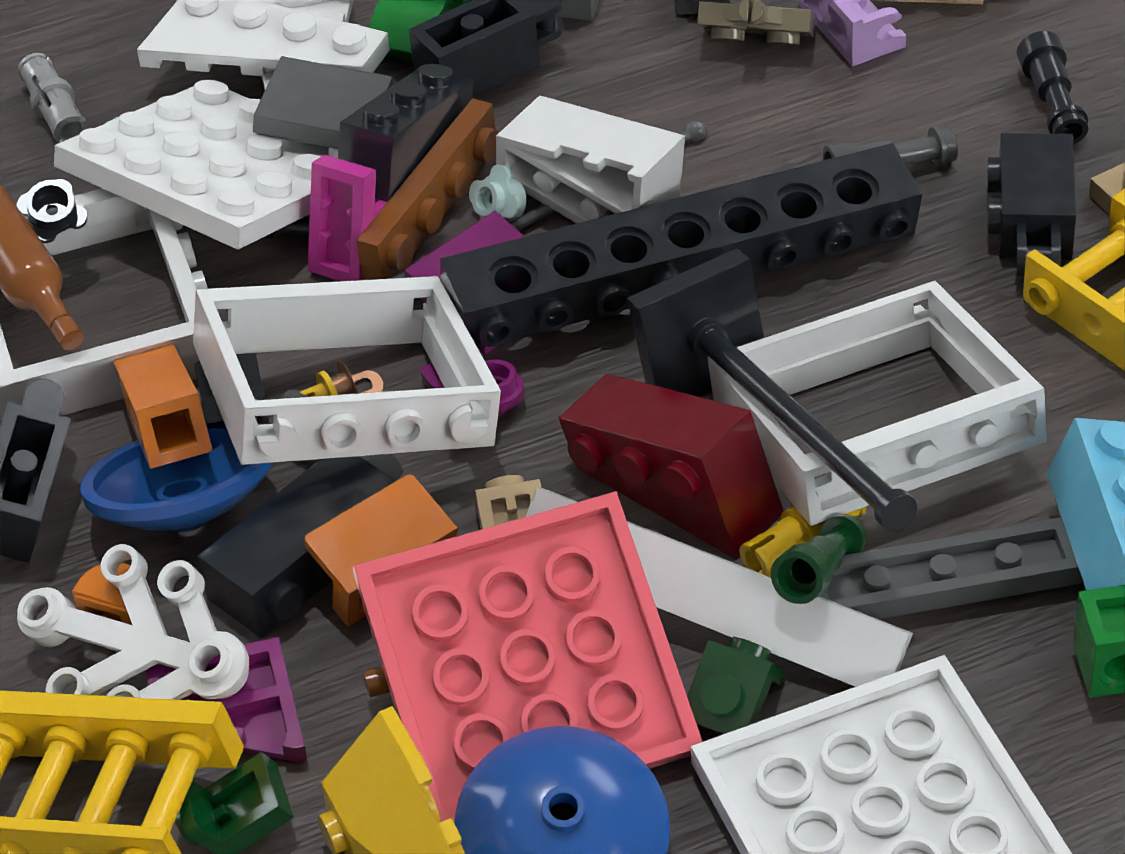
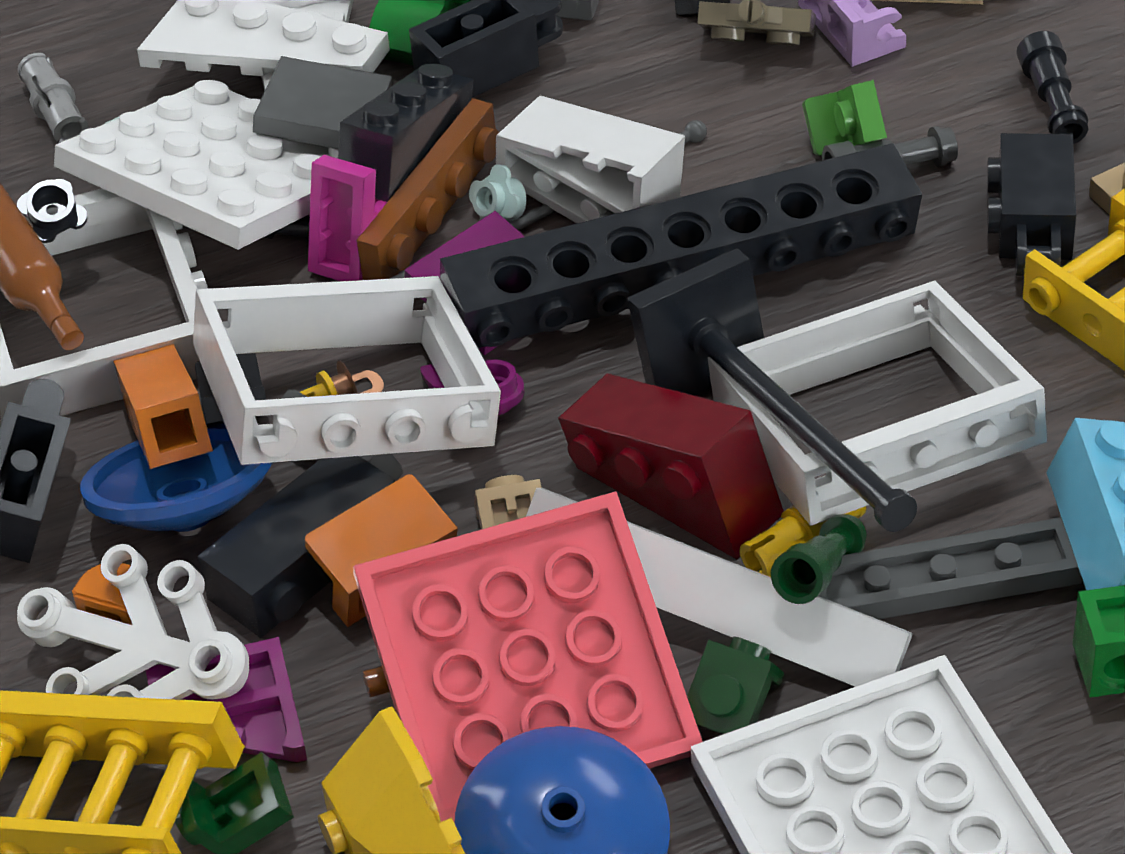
(844, 116): none -> bright green bracket

